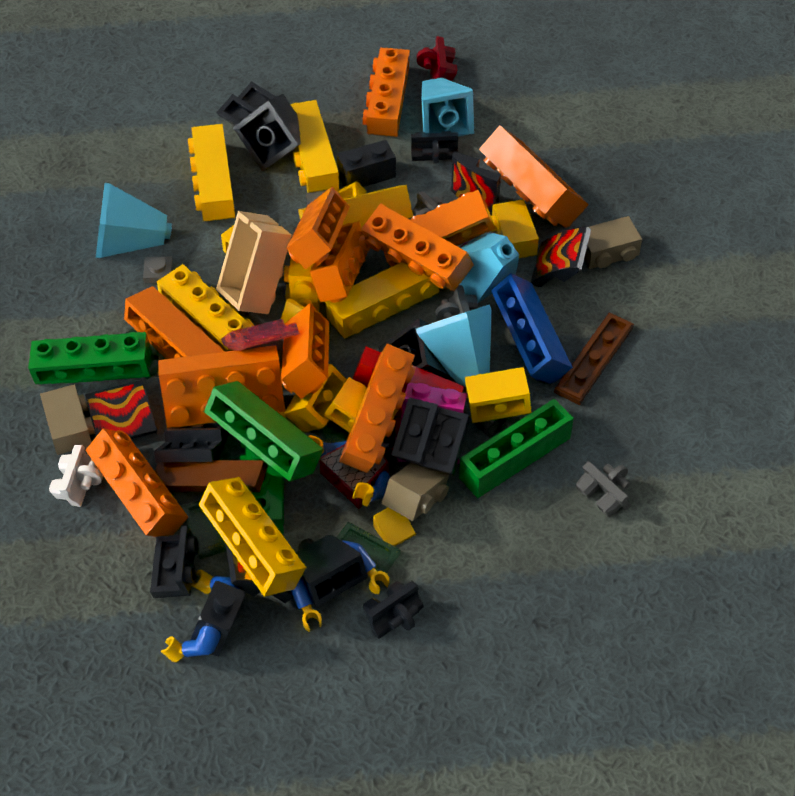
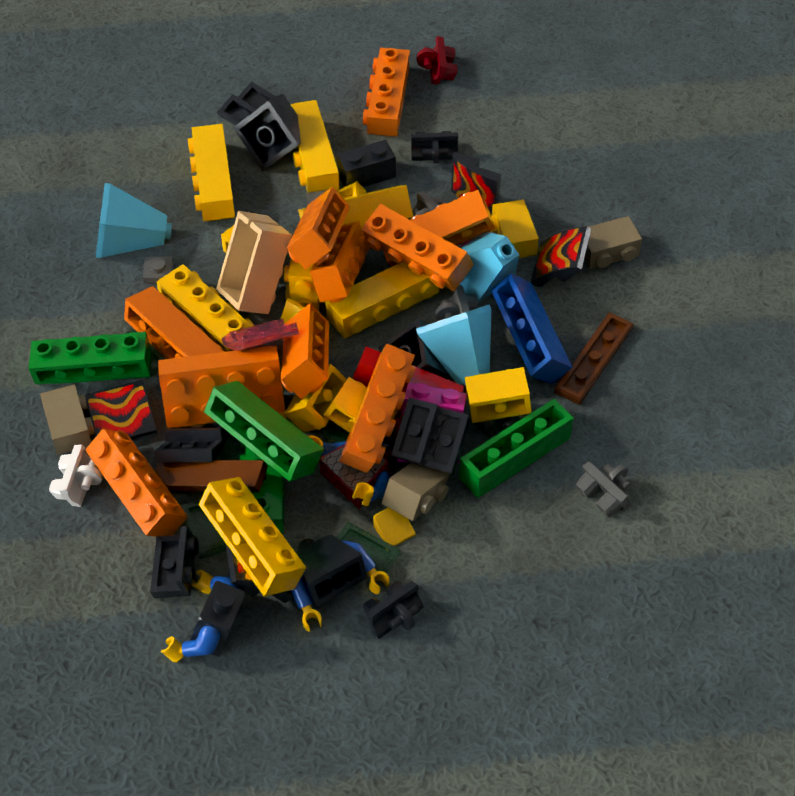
(447, 107): medium azure slope -> none
(532, 178): brick -> none

